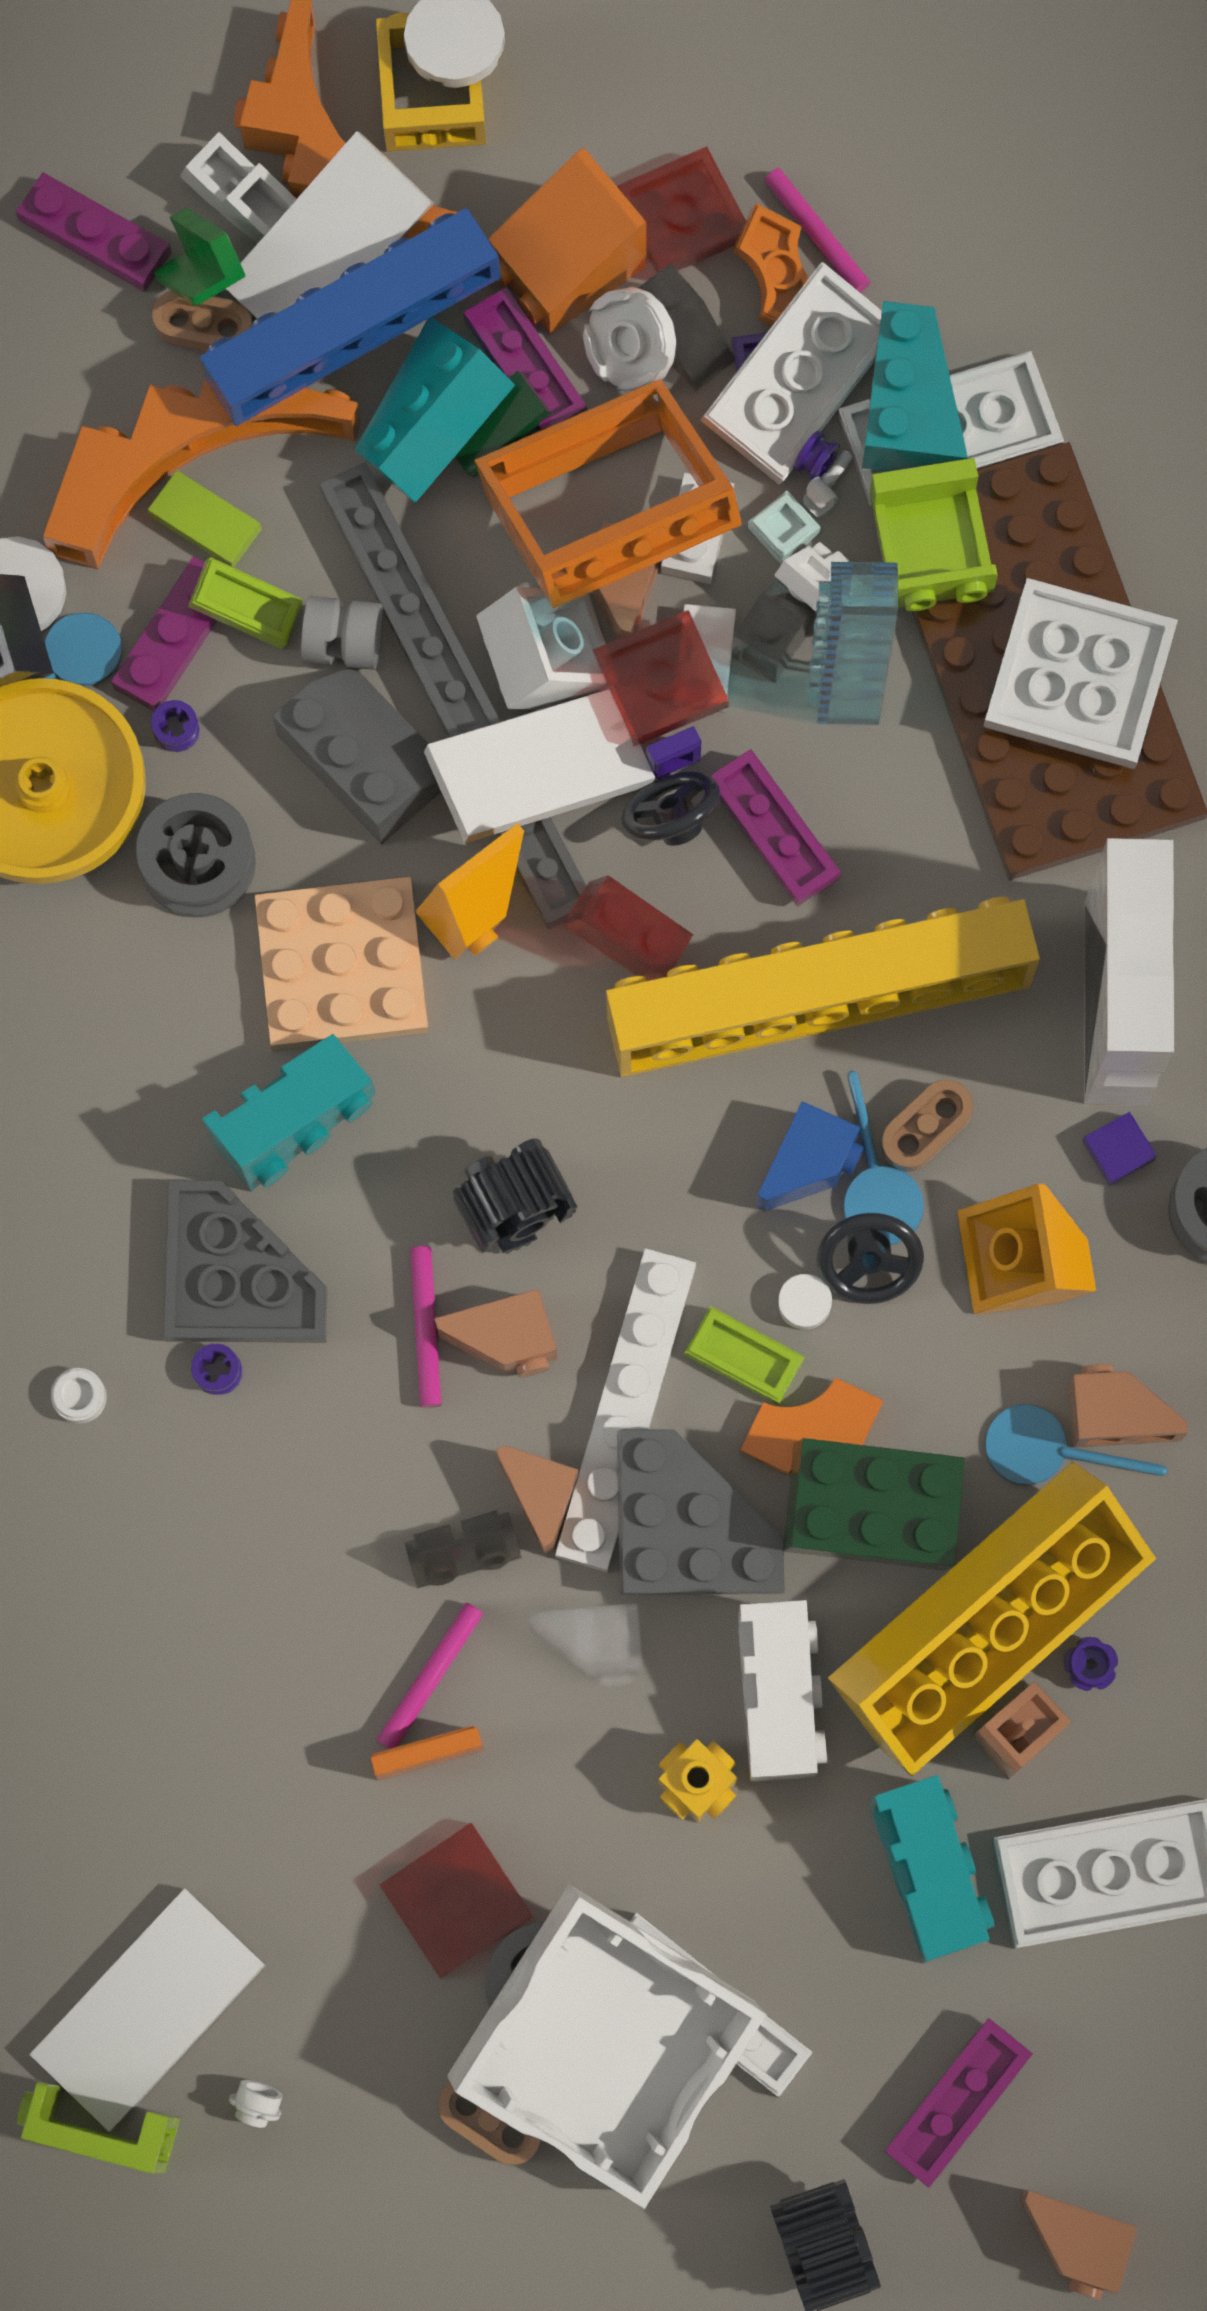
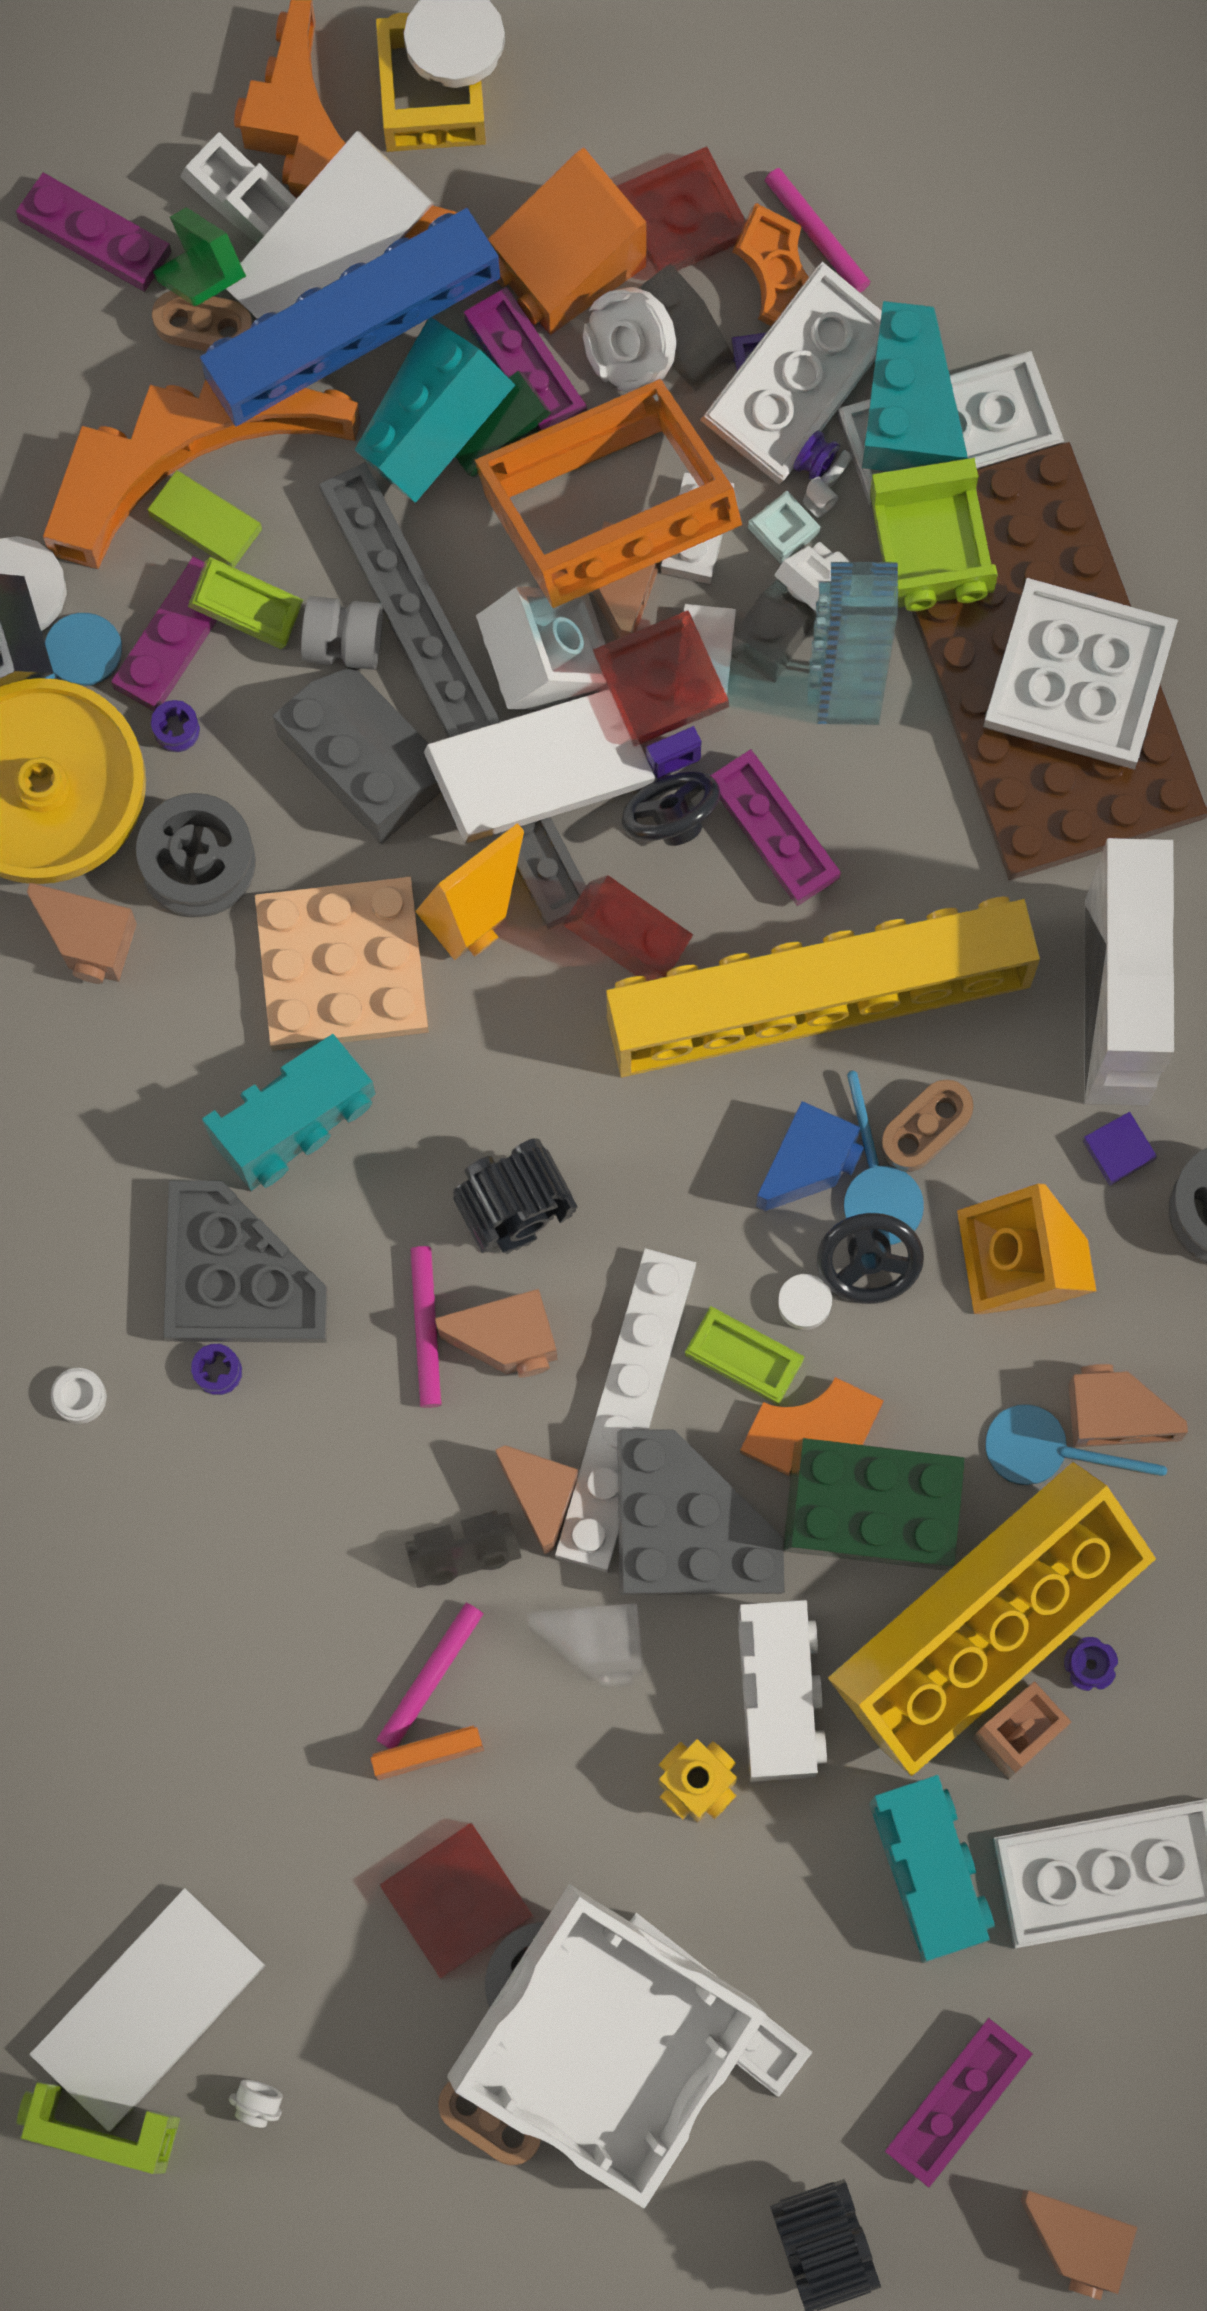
(86, 931): none -> nougat slope

